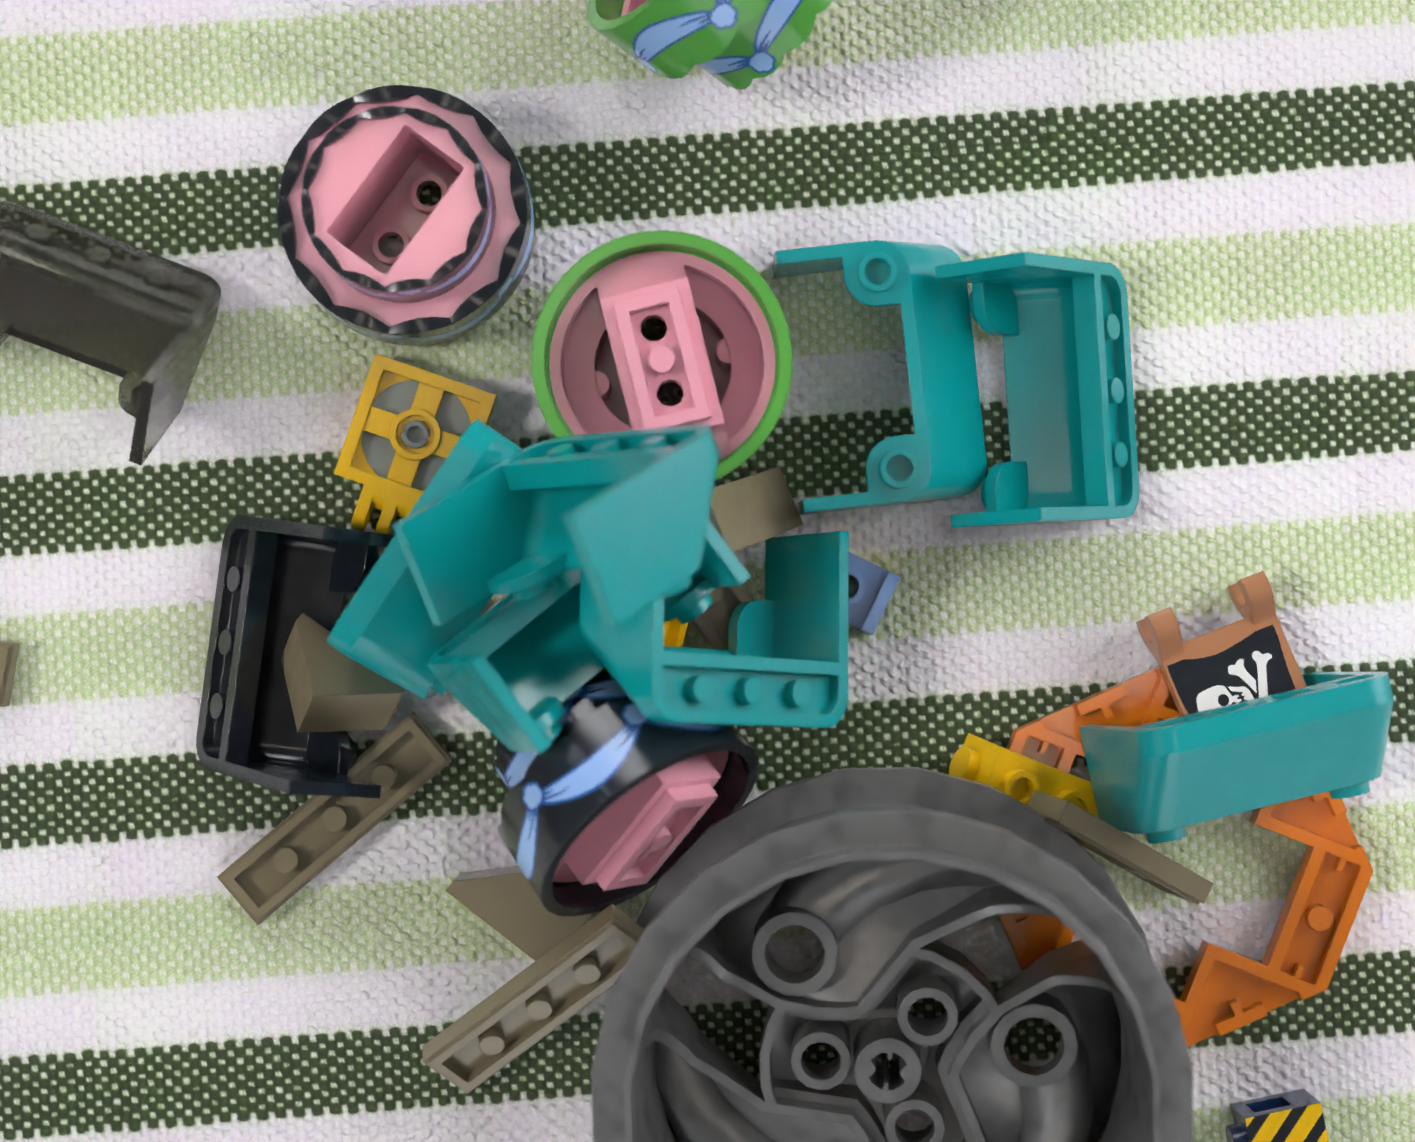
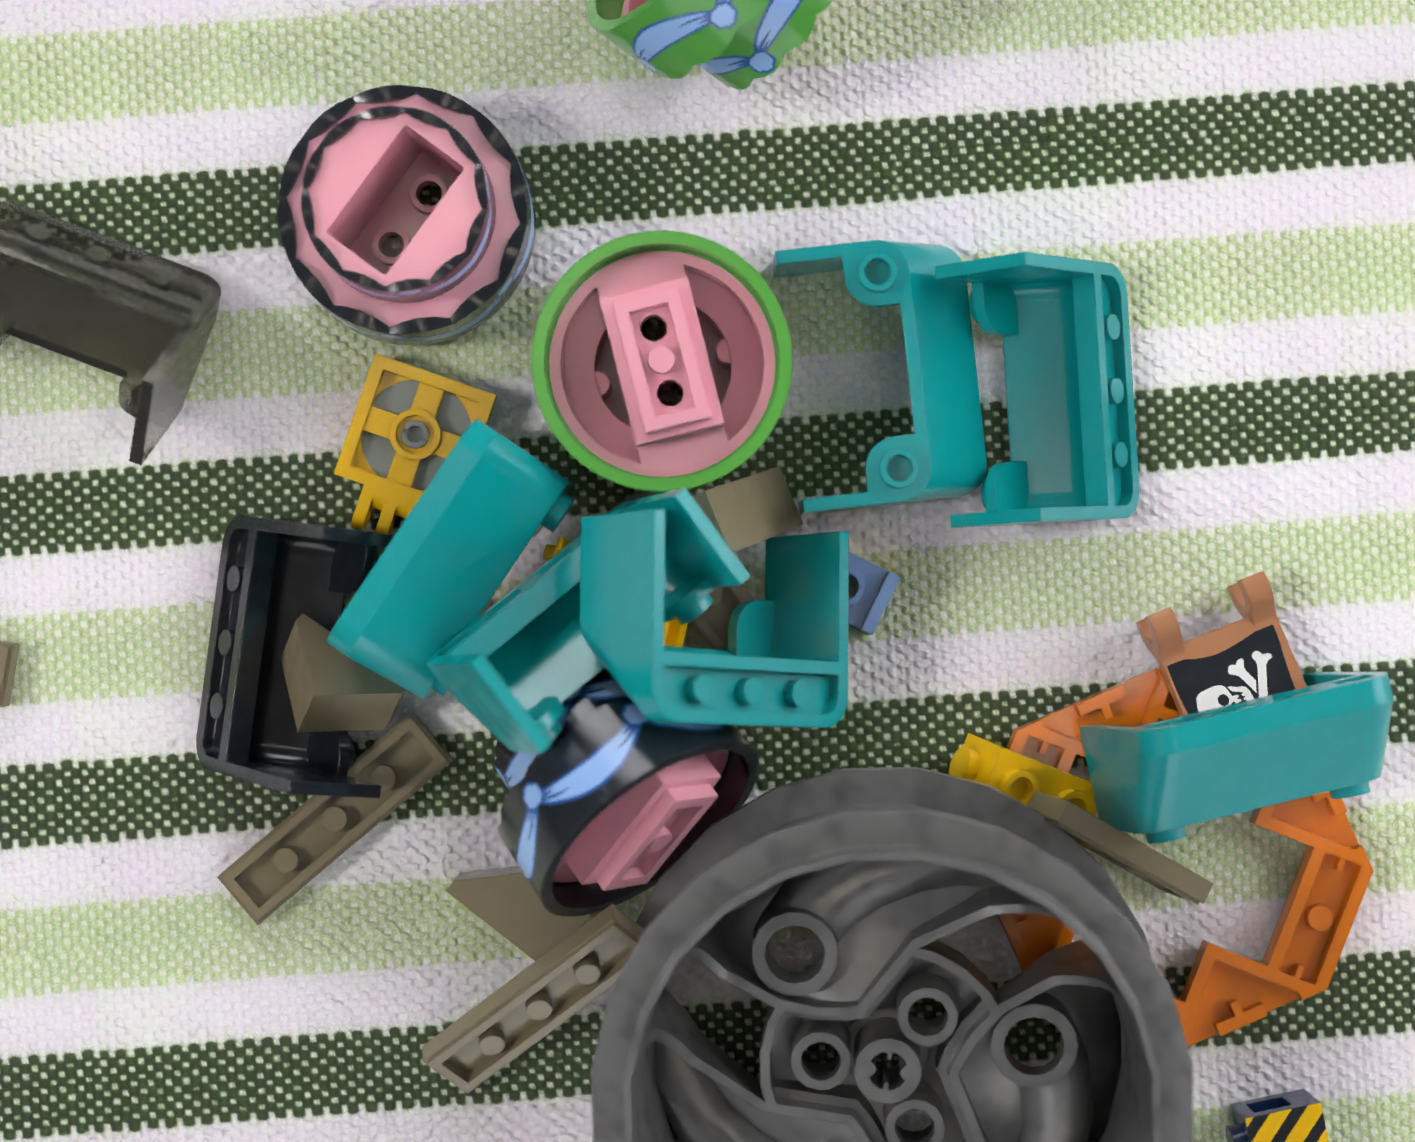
(604, 503): teal windscreen -> none

